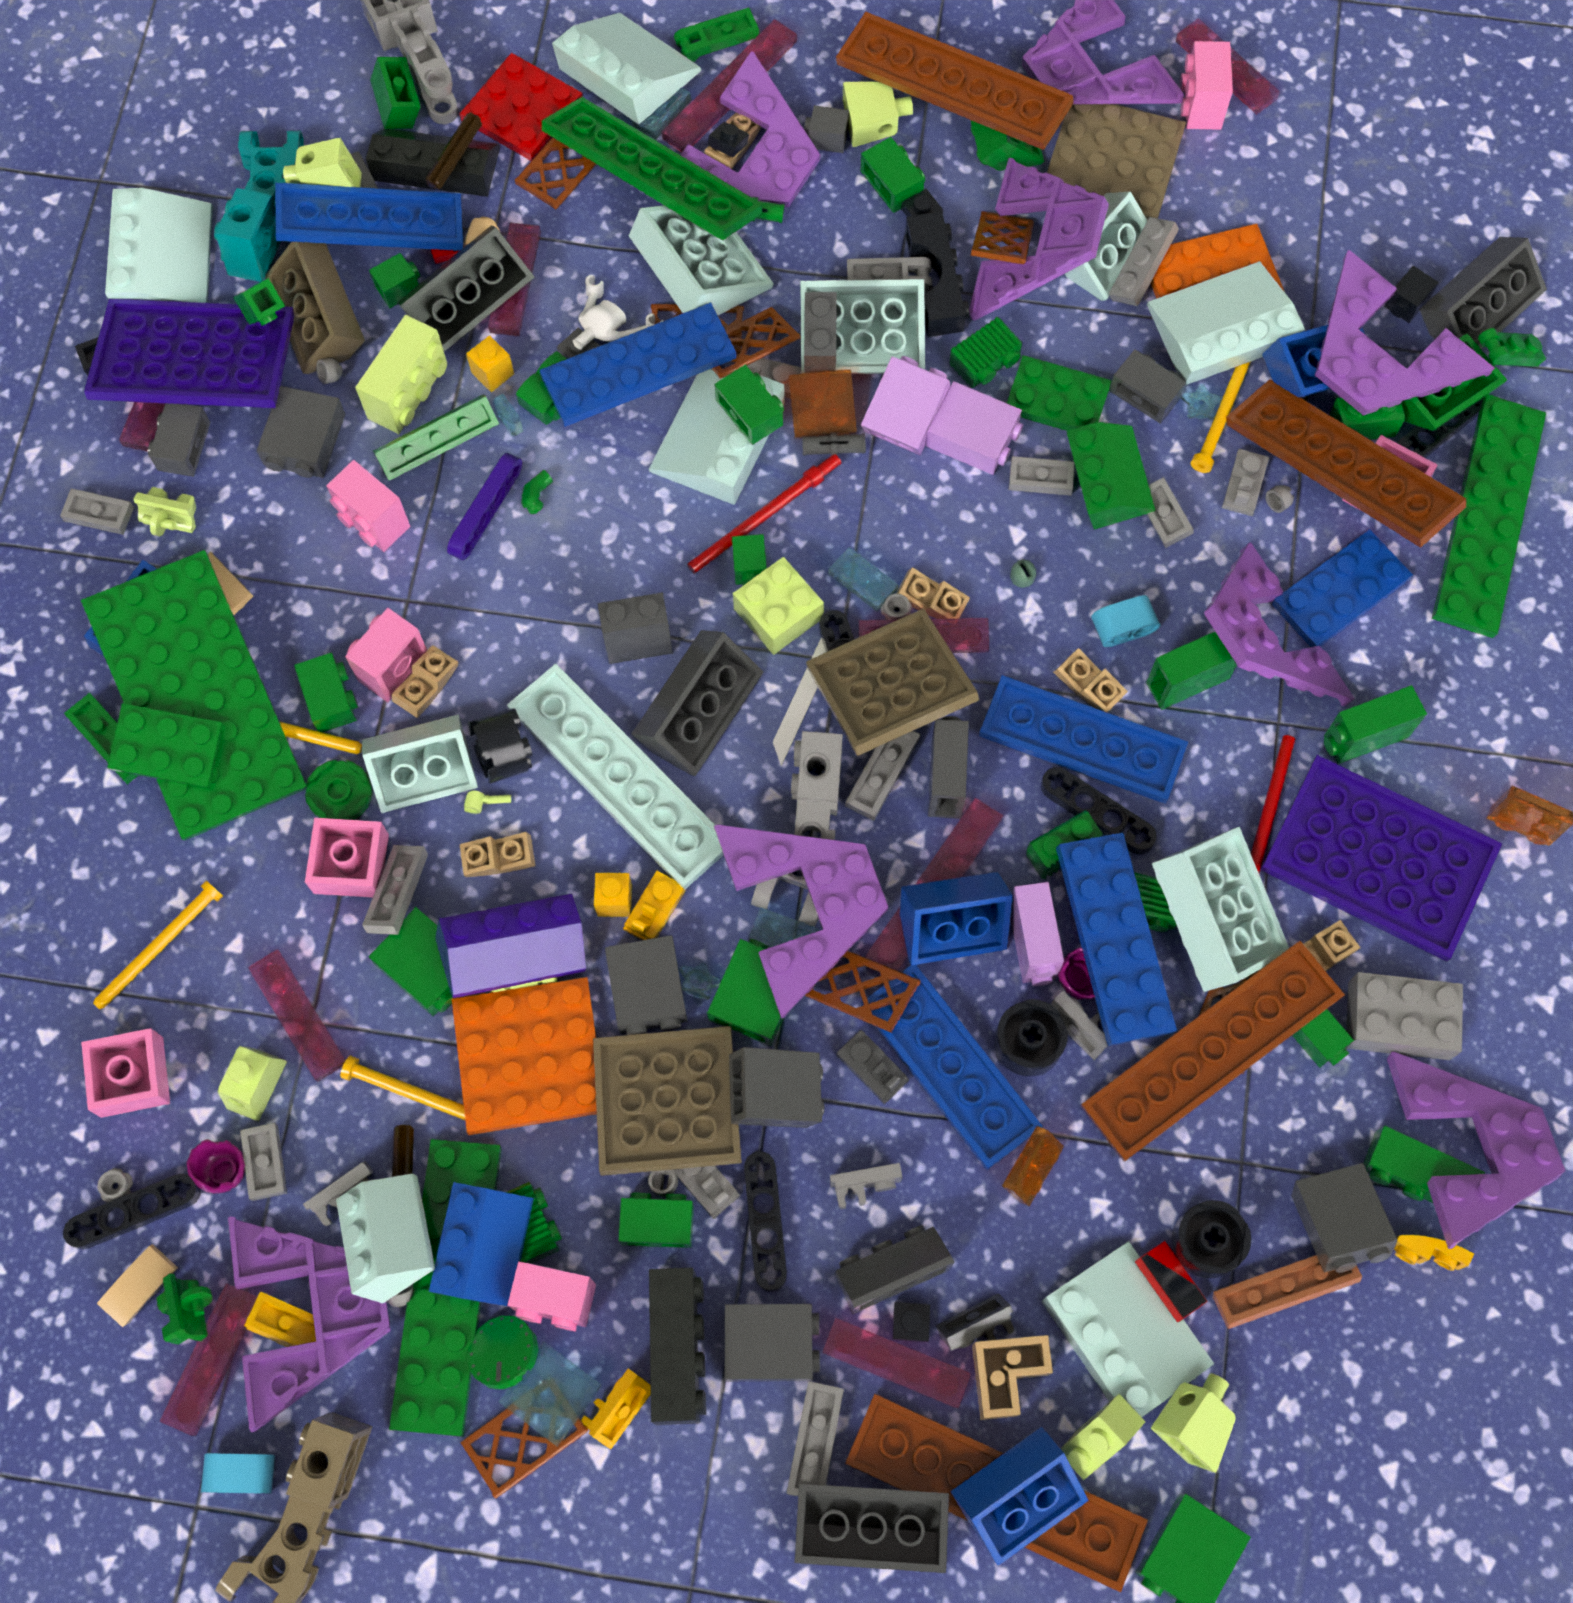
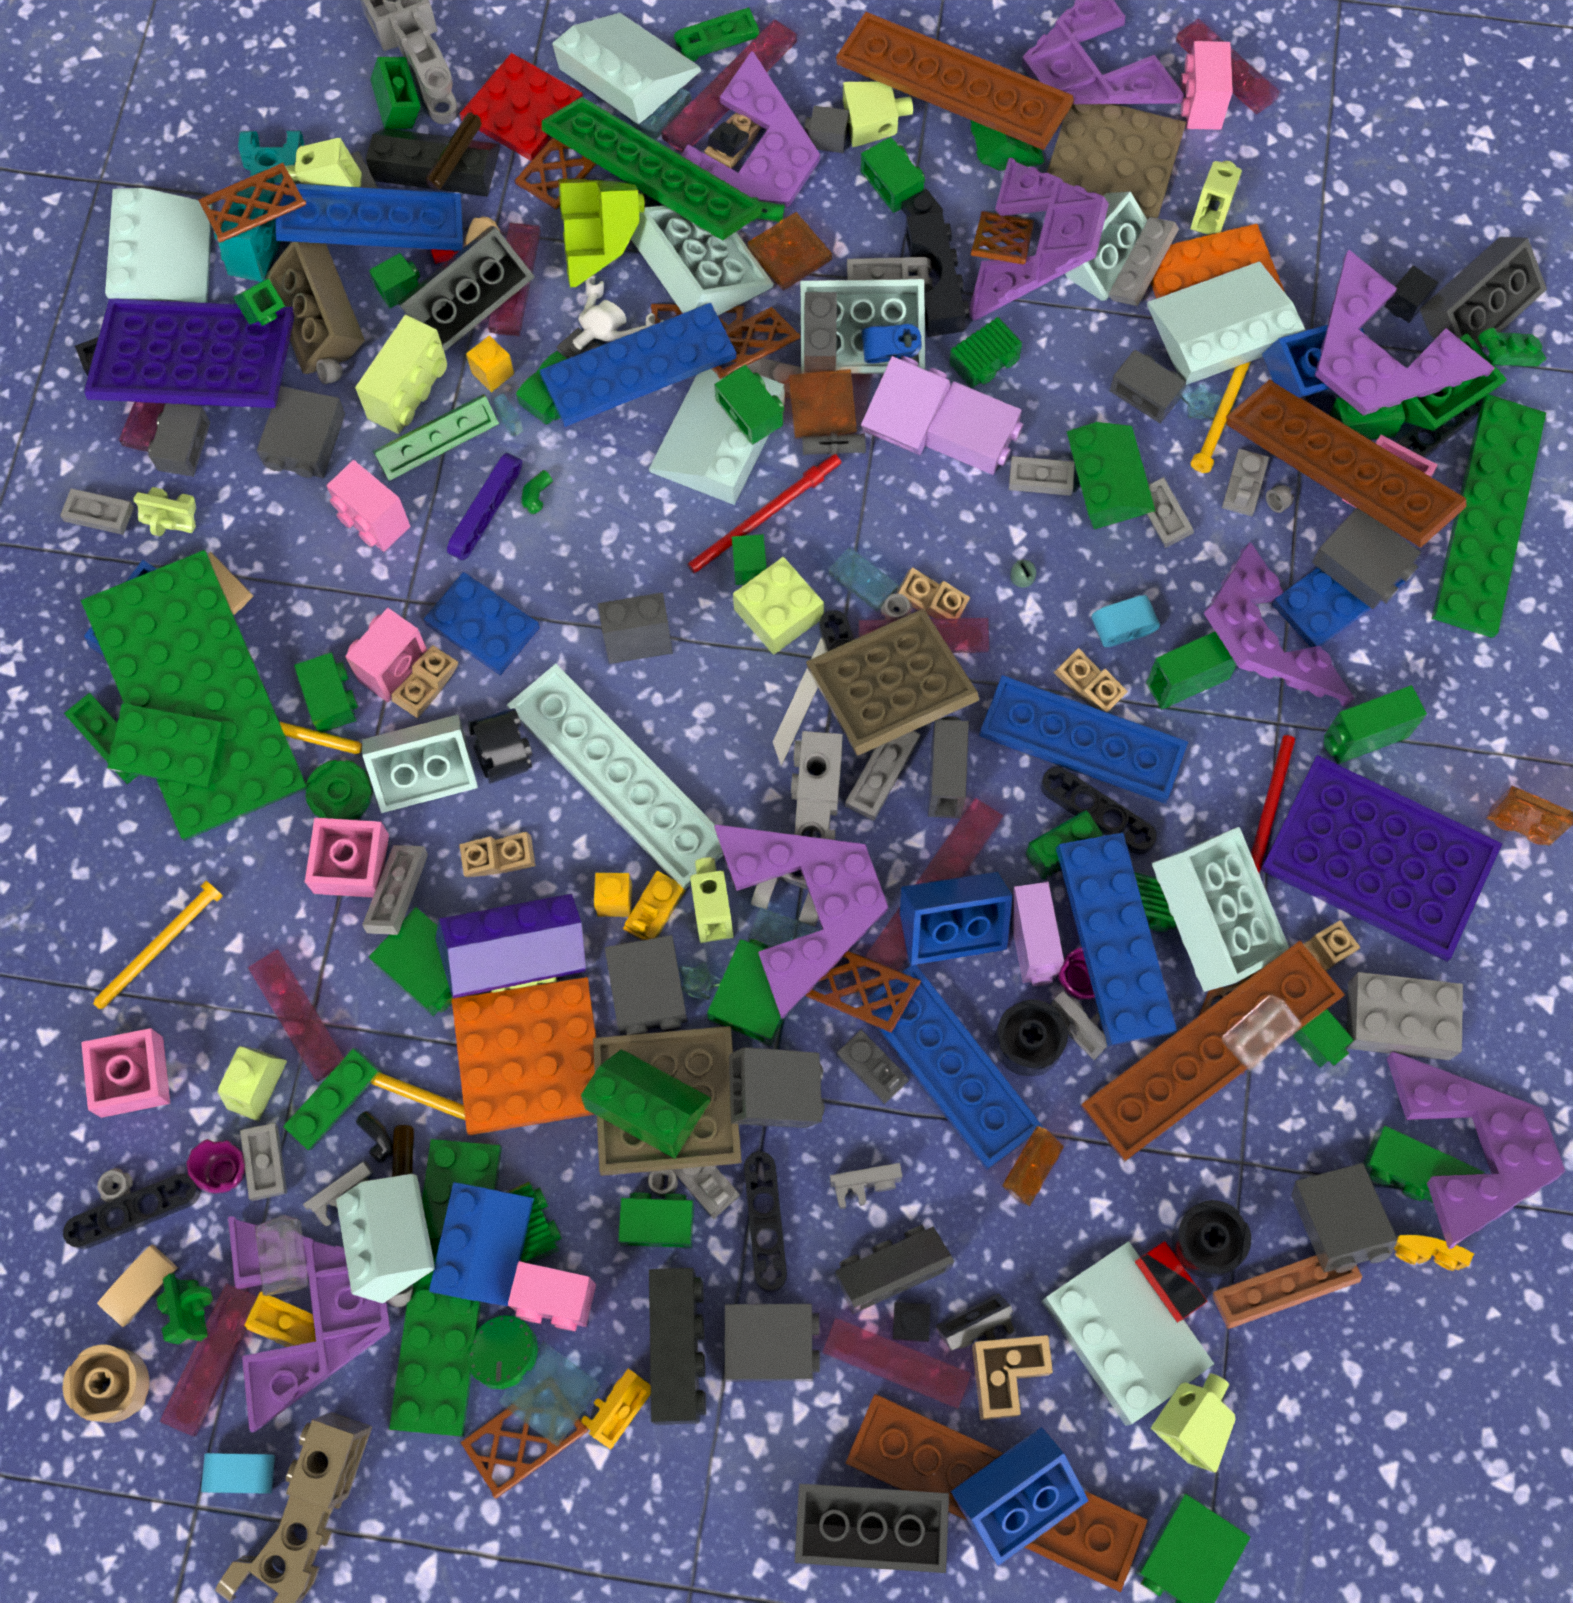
(95, 1366): none -> tan brick
(258, 181): none -> dark orange window
(281, 1255): none -> clear slope
(332, 1099): none -> green plate
(378, 1132): none -> black arm
(475, 800): yellowish green hand -> none
(481, 623): none -> blue plate
(597, 223): none -> lime brick
(644, 1102): none -> green slope
(698, 701): dark grey slope -> none
(711, 902): none -> yellowish green torso
(789, 251): none -> clear orange plate
(815, 1436): light grey plate -> none
(887, 341): none -> blue piece
(1057, 394): green plate -> none
(1102, 1436): yellowish green brick -> none
(1219, 186): none -> yellowish green torso
(1261, 1031): none -> clear slope
(1367, 558): none -> dark grey brick

